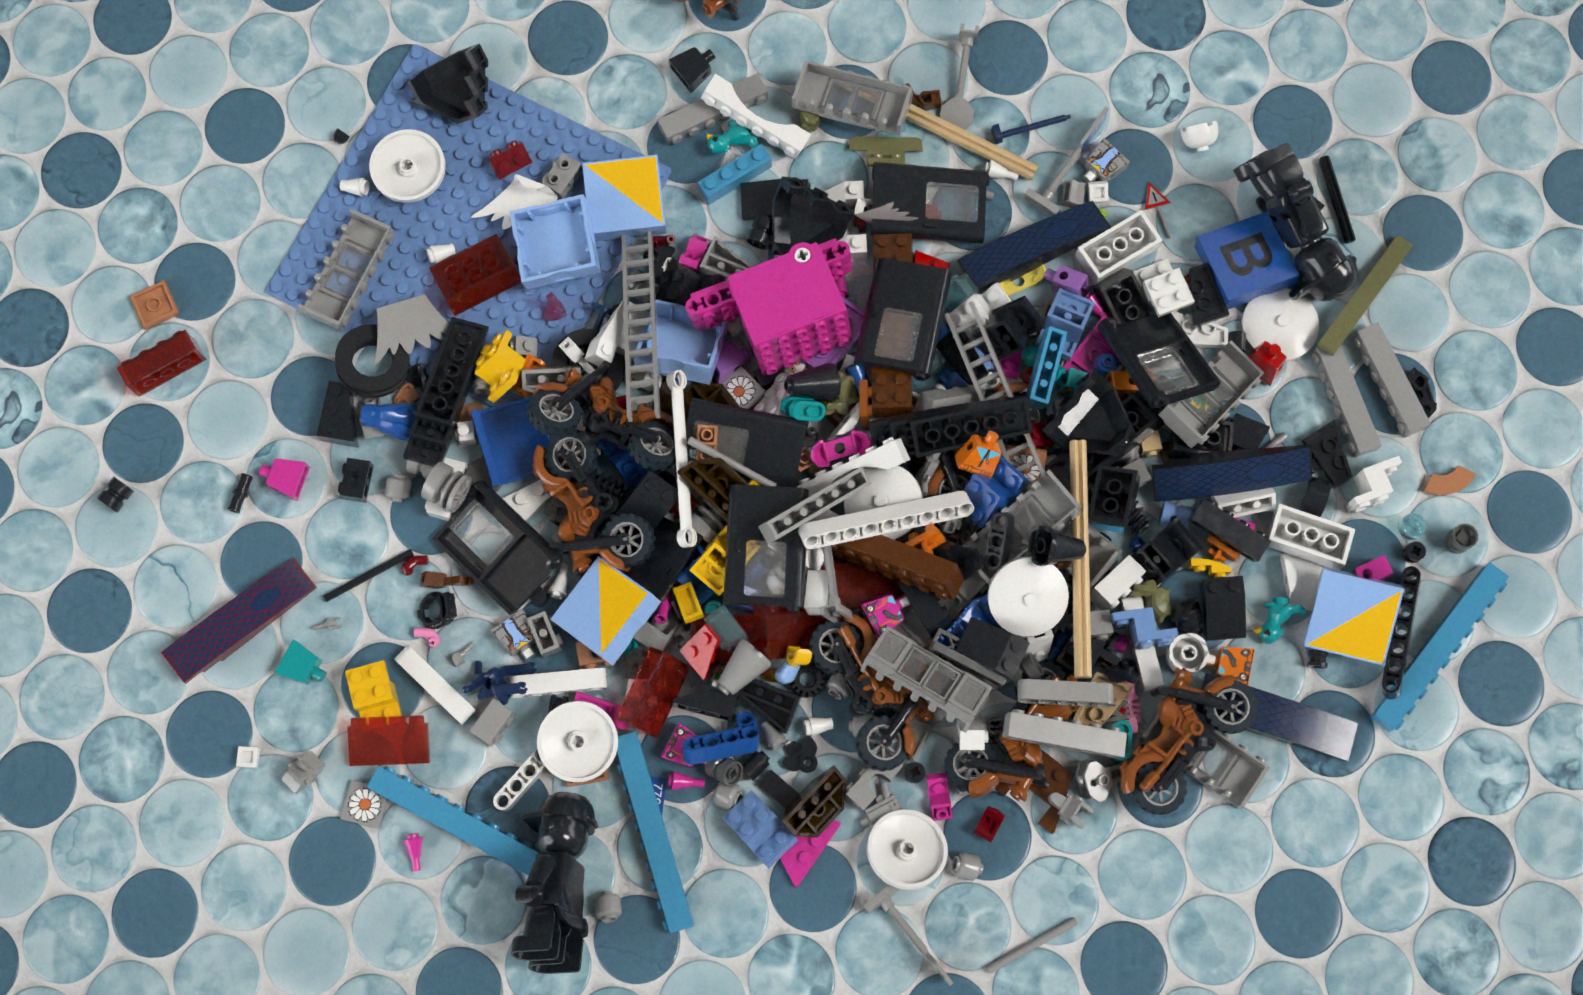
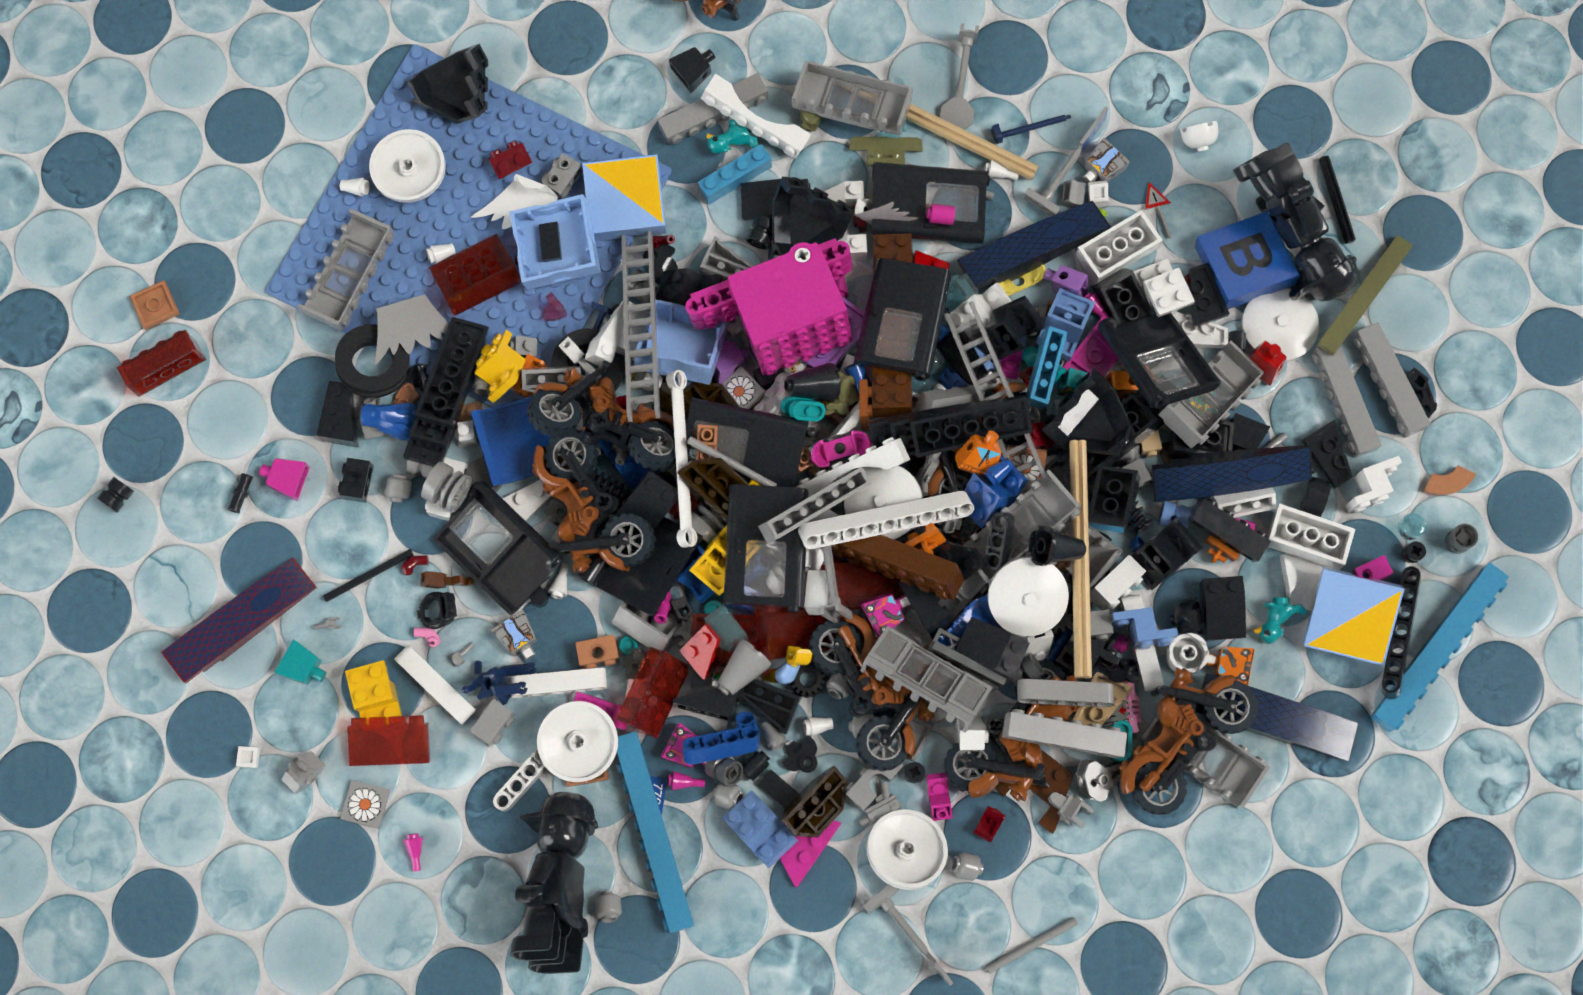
(340, 137): black hinge -> none
(453, 819): dark azure brick -> none
(544, 634): light grey brick -> none
(550, 241): none -> black tile
(556, 701): black wheel -> none
(605, 610): light blue tile -> none
(621, 454): none -> dark grey arm
(688, 602): yellow tile -> none
(695, 252): dark pink brick -> none
(933, 95): reddish brown piece -> none
(941, 214): none -> dark pink brick
(999, 471): none -> blue cone
(1105, 363): blue cone -> none
(1154, 597): olive animal -> none
(1214, 568): yellow slope -> none
(1317, 659): black wheel -> none

